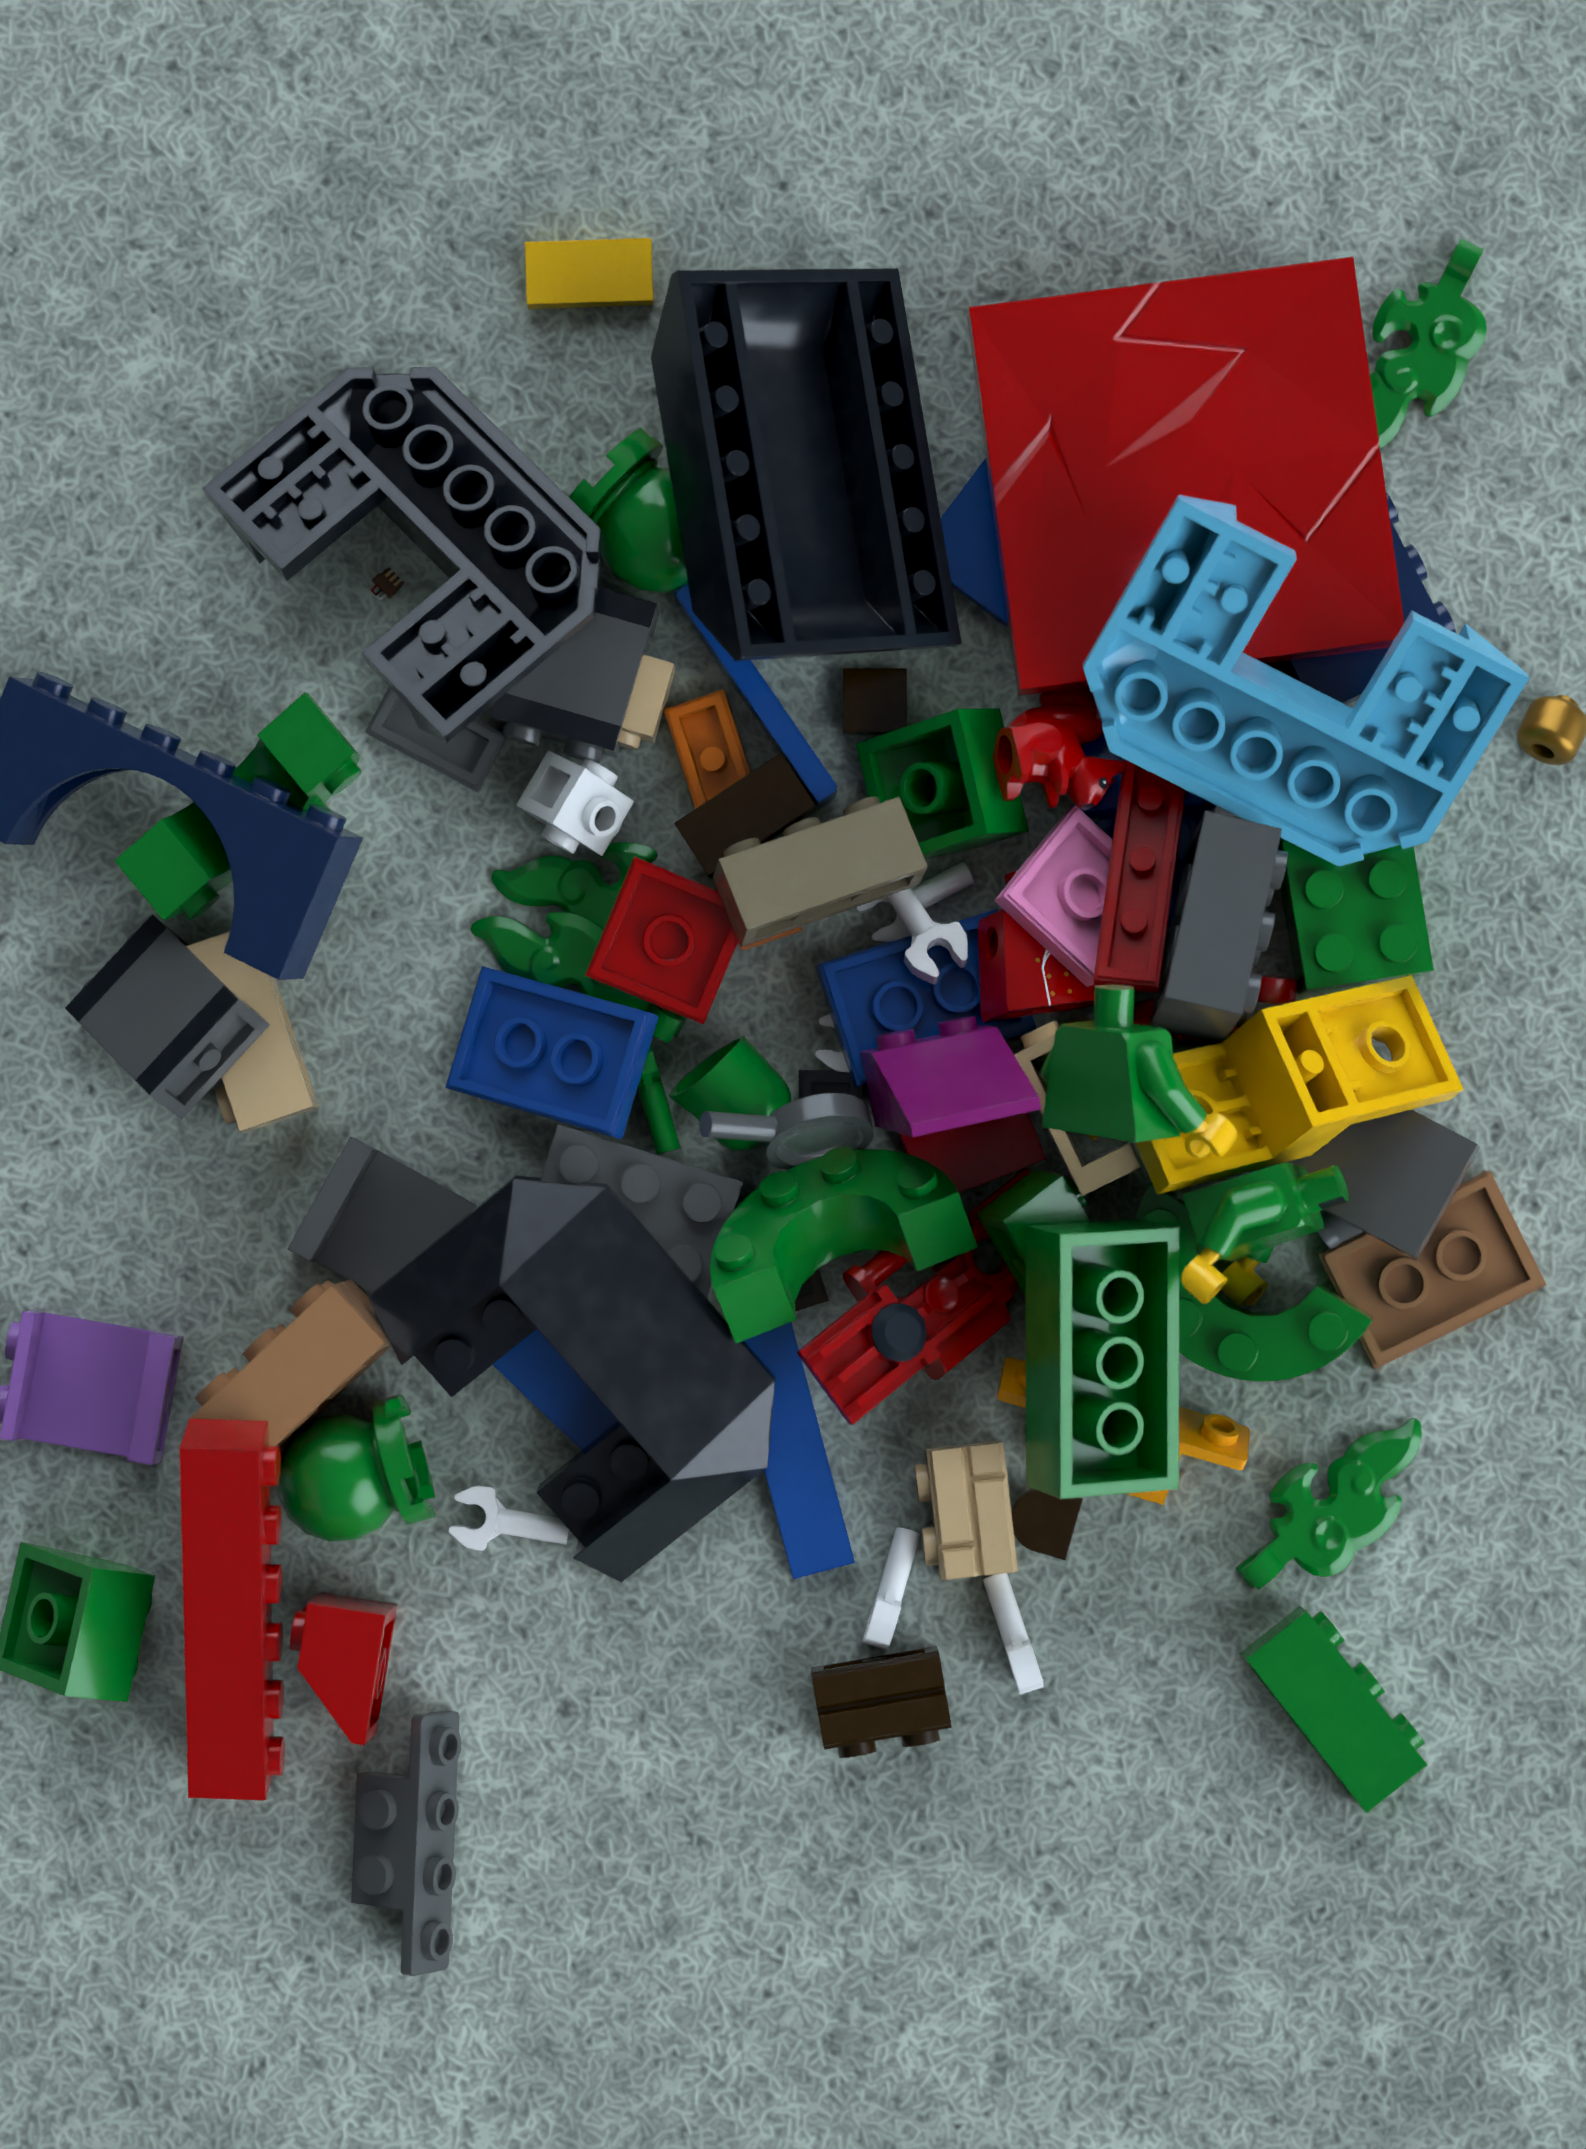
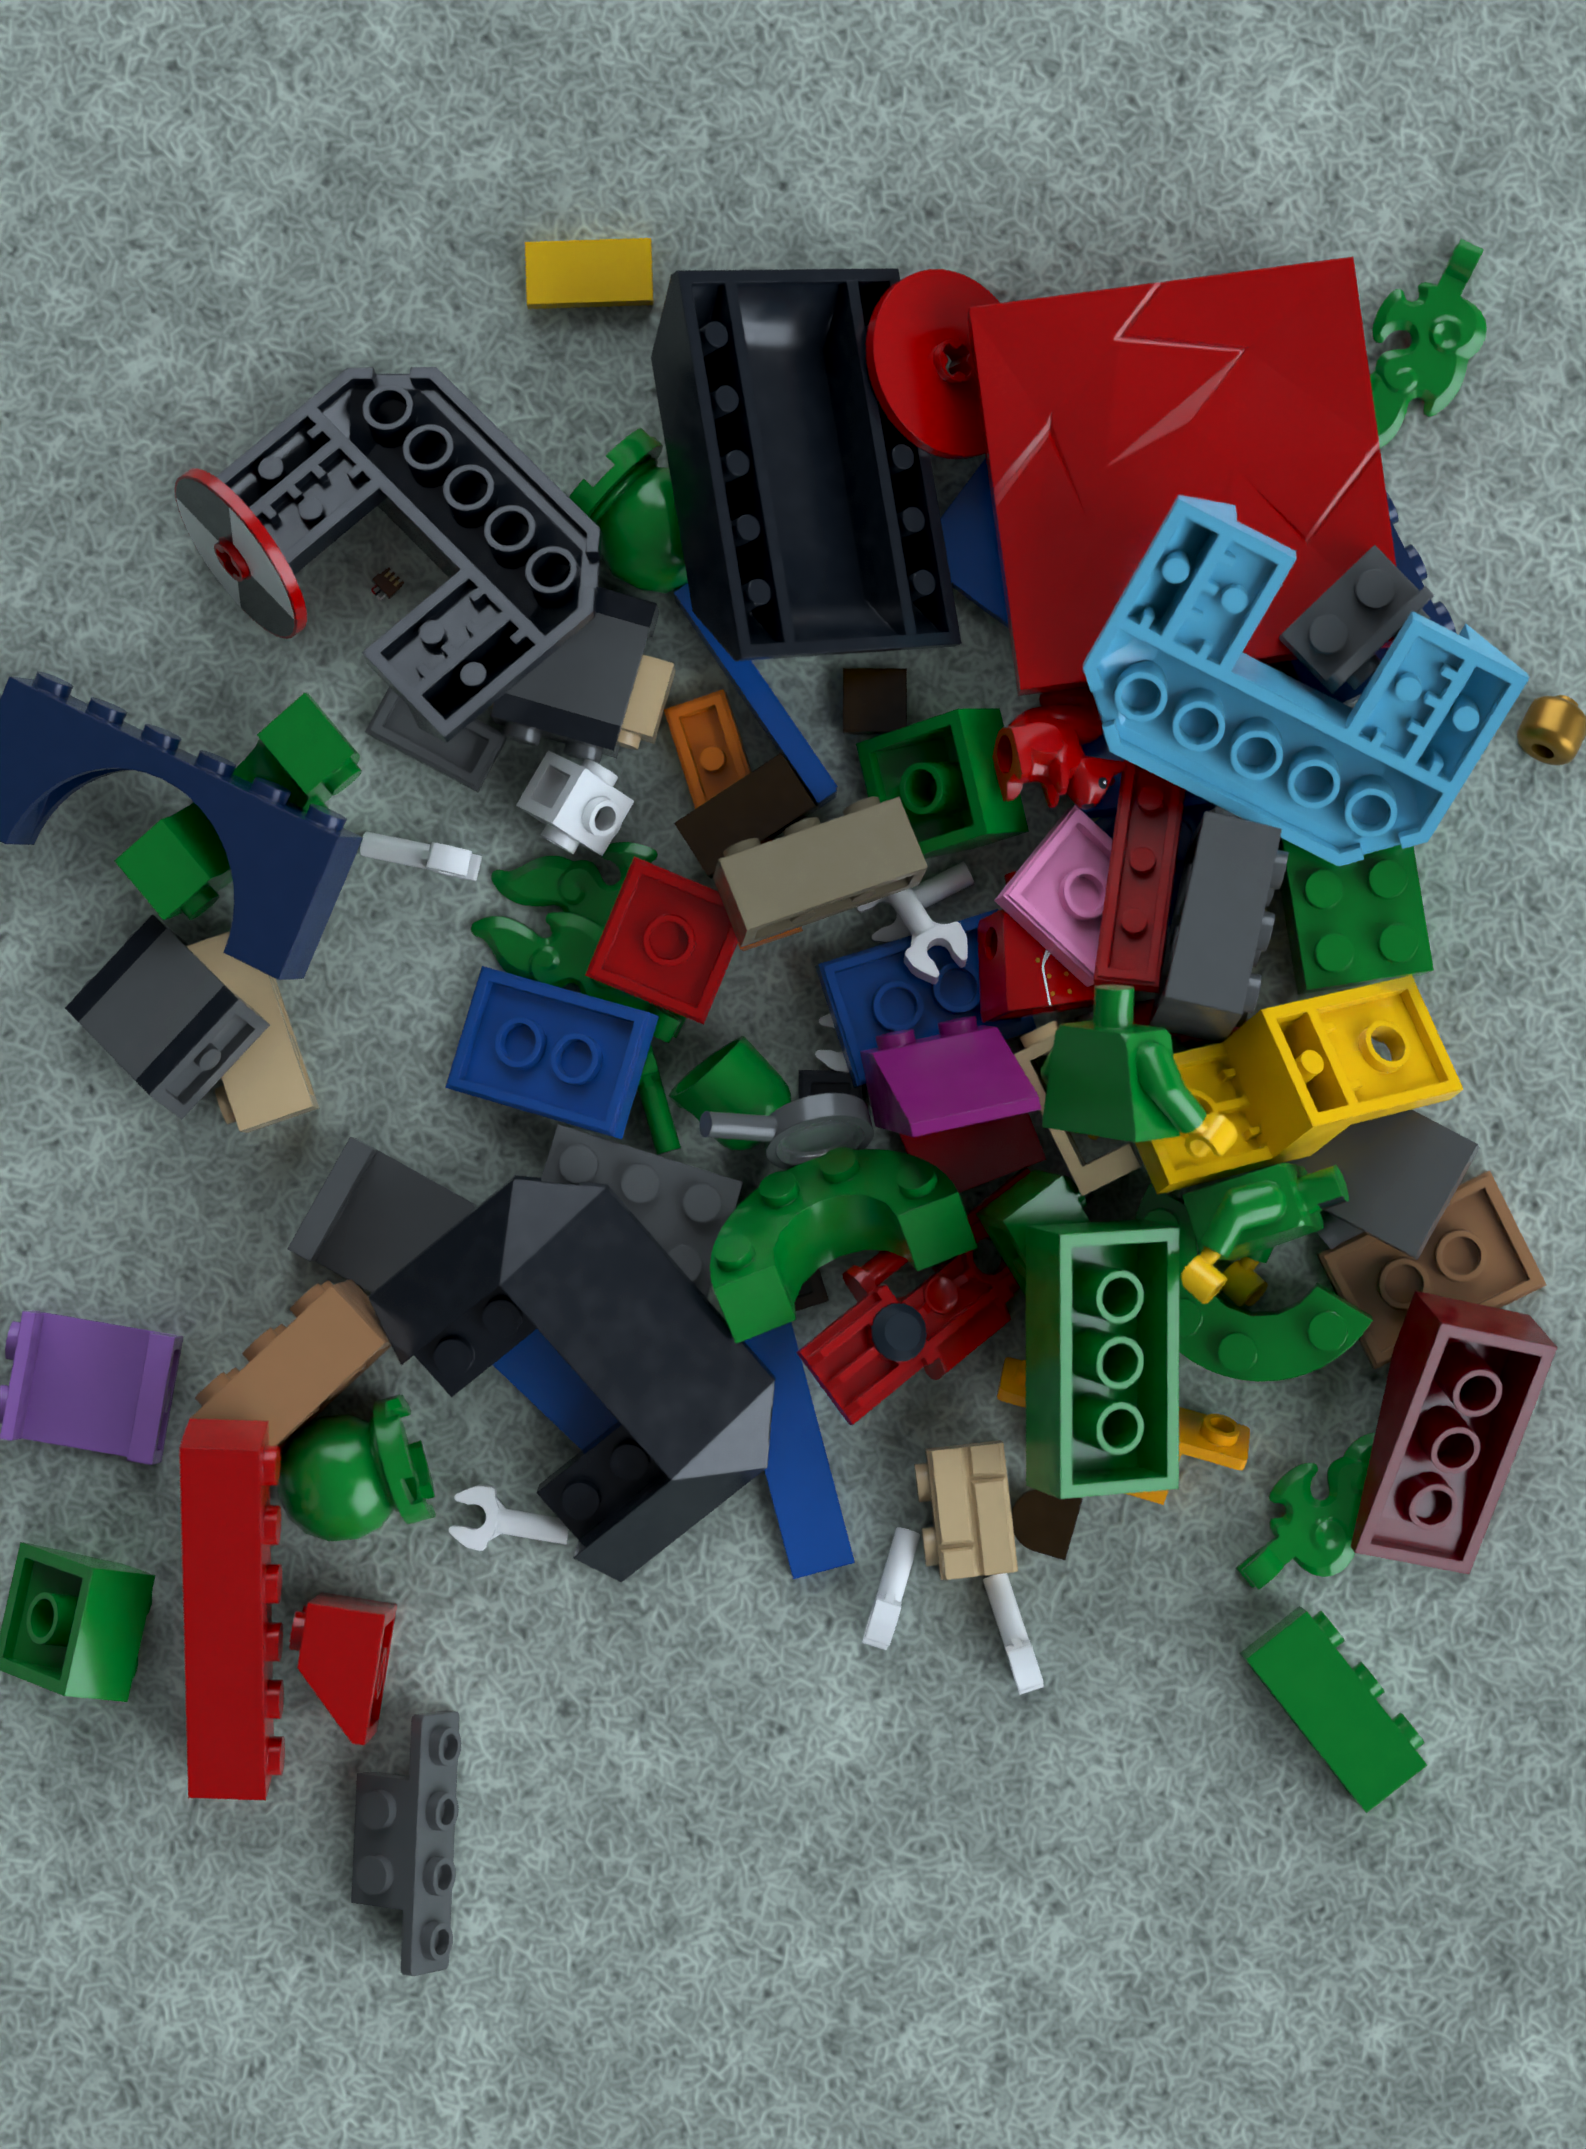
(240, 553): none -> piece
(433, 857): none -> white bar
(881, 1700): dark brown brick -> none
(906, 361): none -> red piece
(1277, 989): red tile -> none
(1354, 620): none -> dark grey bracket
(1448, 1430): none -> dark red slope

